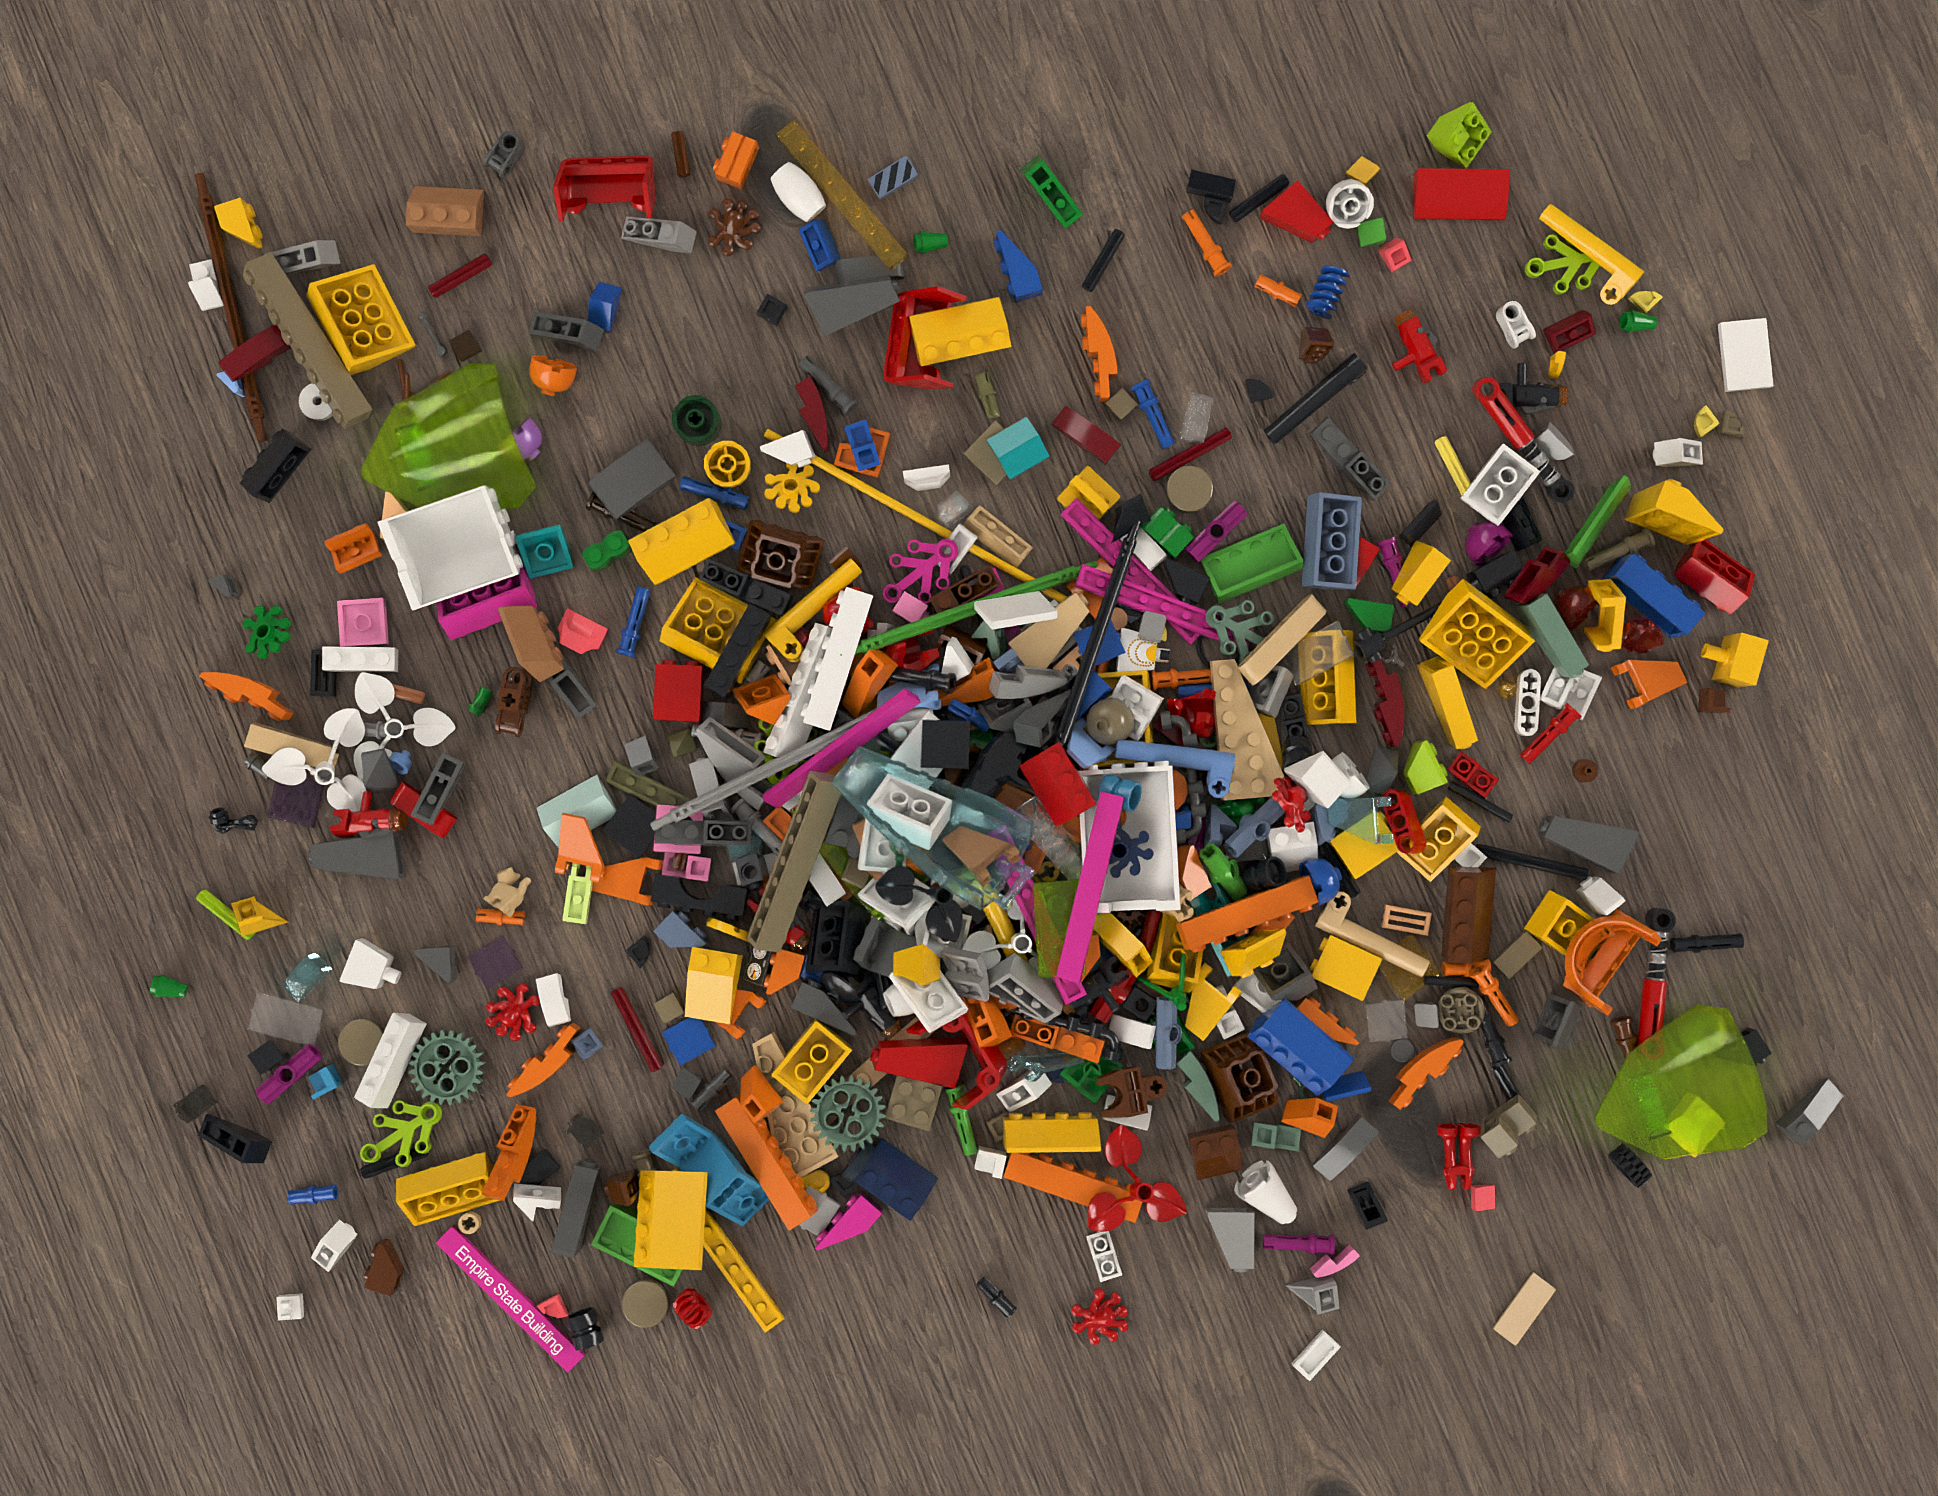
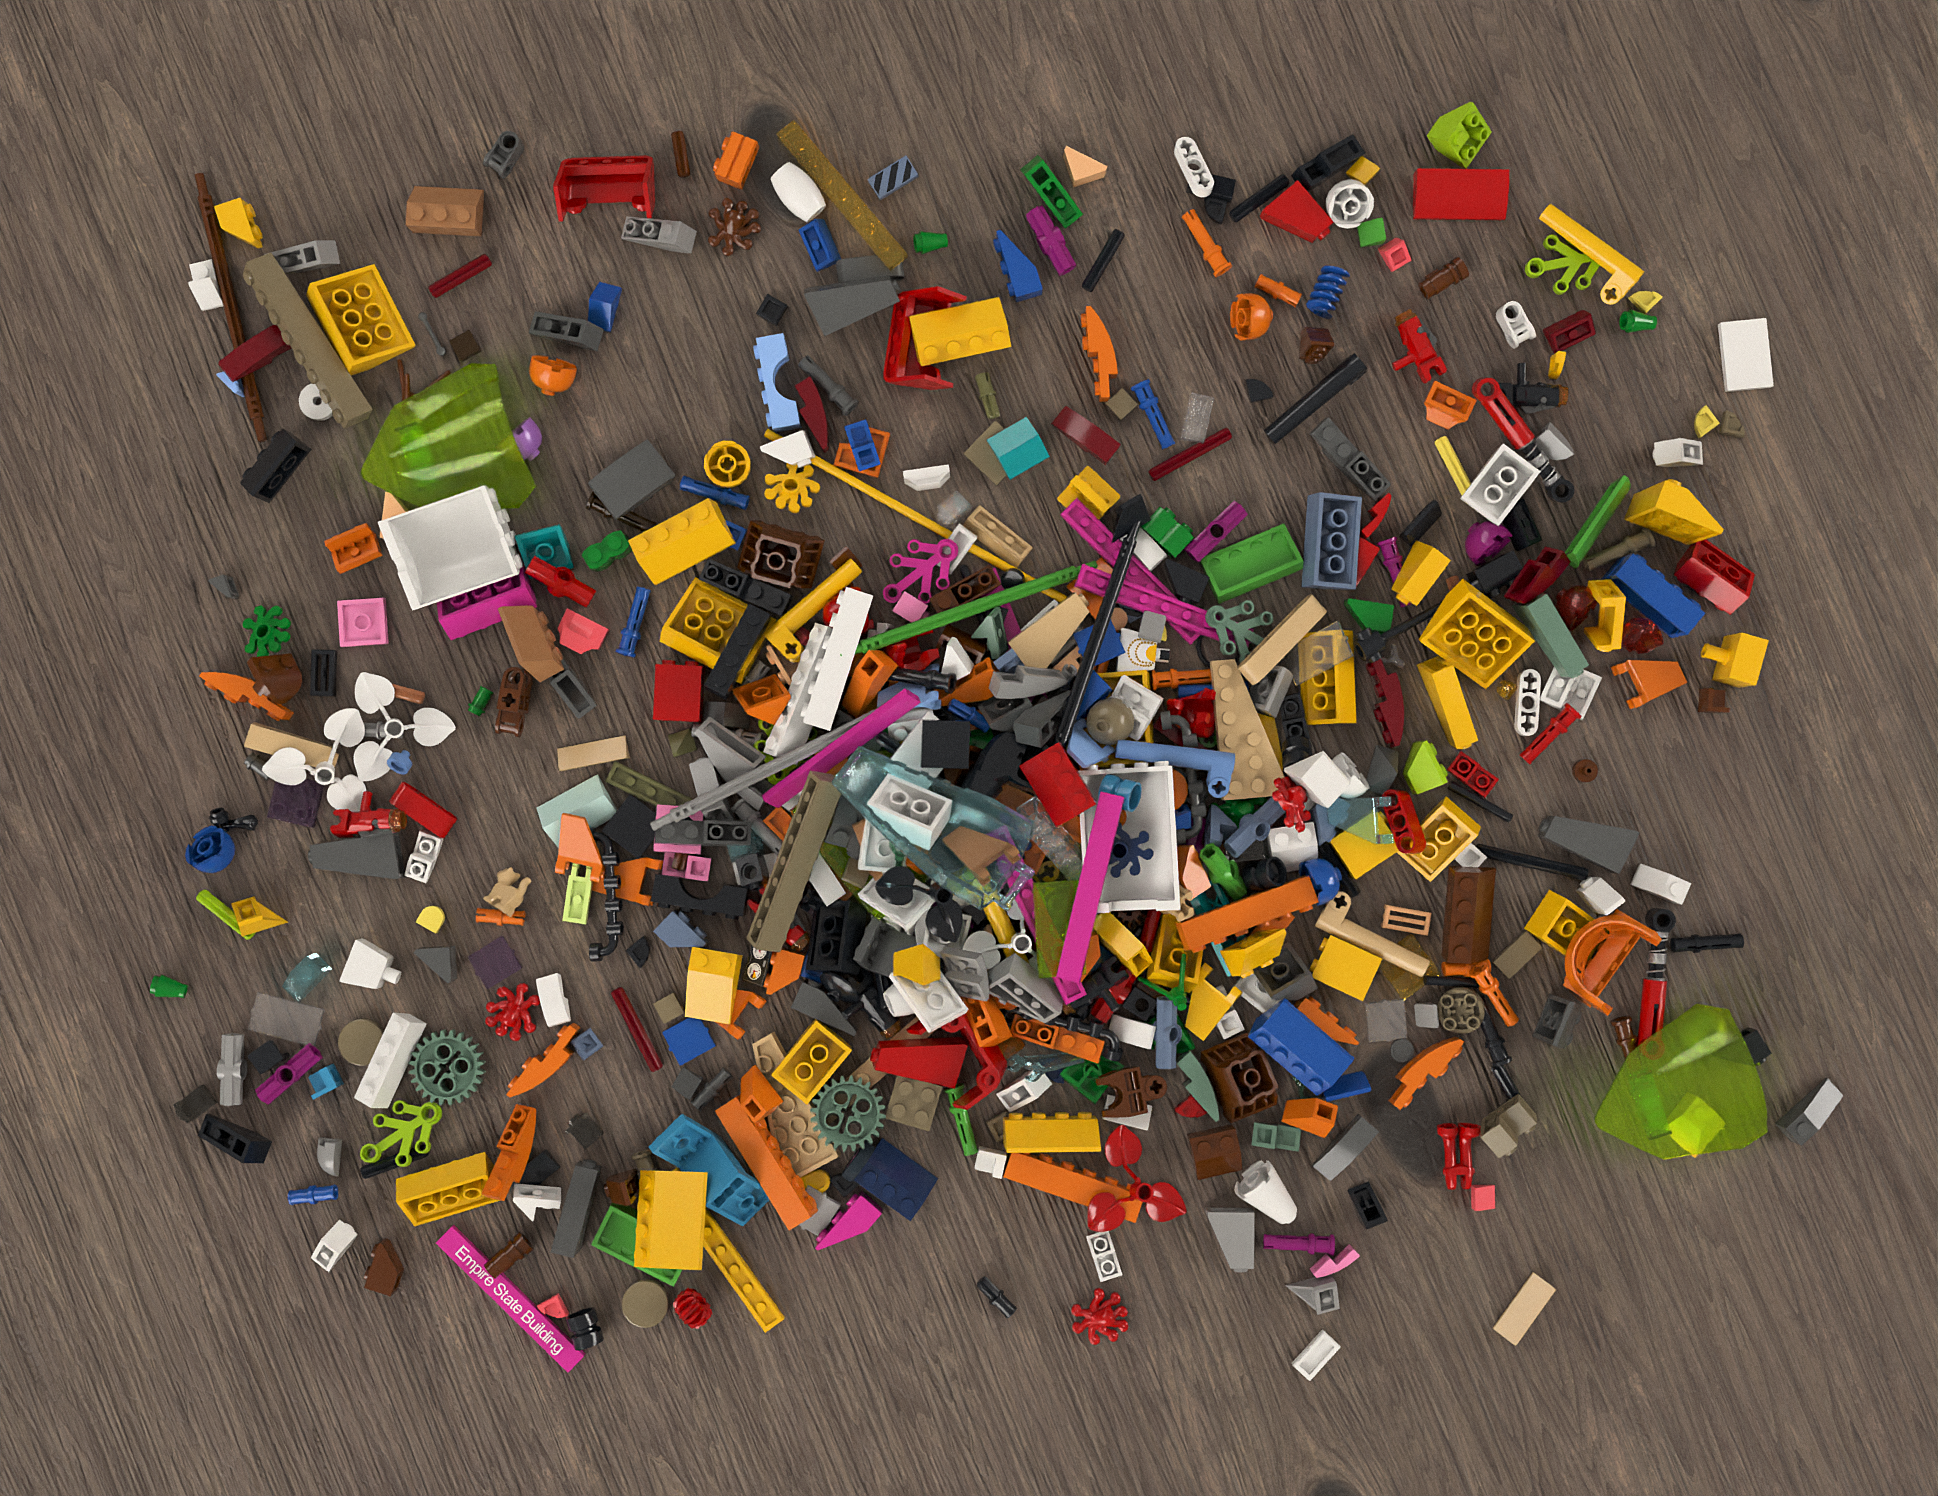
(211, 850): none -> blue cylinder
(232, 1069): none -> light grey piece
(276, 677): none -> reddish brown slope
(290, 1306): white tile -> none
(329, 1155): none -> light grey brick
(360, 659): white brick -> none
(378, 771): dark grey slope -> none
(424, 856): none -> white slope
(431, 918): none -> light yellow tile
(438, 788): dark grey slope -> none
(477, 1219): tan bush -> none
(508, 1255): none -> reddish brown axle
(560, 581): none -> red piece
(592, 753): none -> tan slope
(612, 904): none -> black bar
(641, 755): brick -> none
(686, 413): dark green brick -> none
(727, 929): yellow tile -> none
(773, 354): none -> light blue arch
(1011, 578): none -> black tile
(1015, 610): white tile -> none
(1050, 240): none -> magenta piece
(1082, 168): none -> light nougat slope
(1189, 489): dark tan tile -> none
(1190, 1108): none -> red tile
(1193, 176): none -> white beam
(1250, 316): none -> orange cylinder
(1328, 163): none -> black slope
(1377, 512): none -> red slope
(1441, 279): none -> reddish brown axle
(1447, 406): none -> orange slope
(1630, 1165): black tyre -> none
(1660, 884): none -> white slope

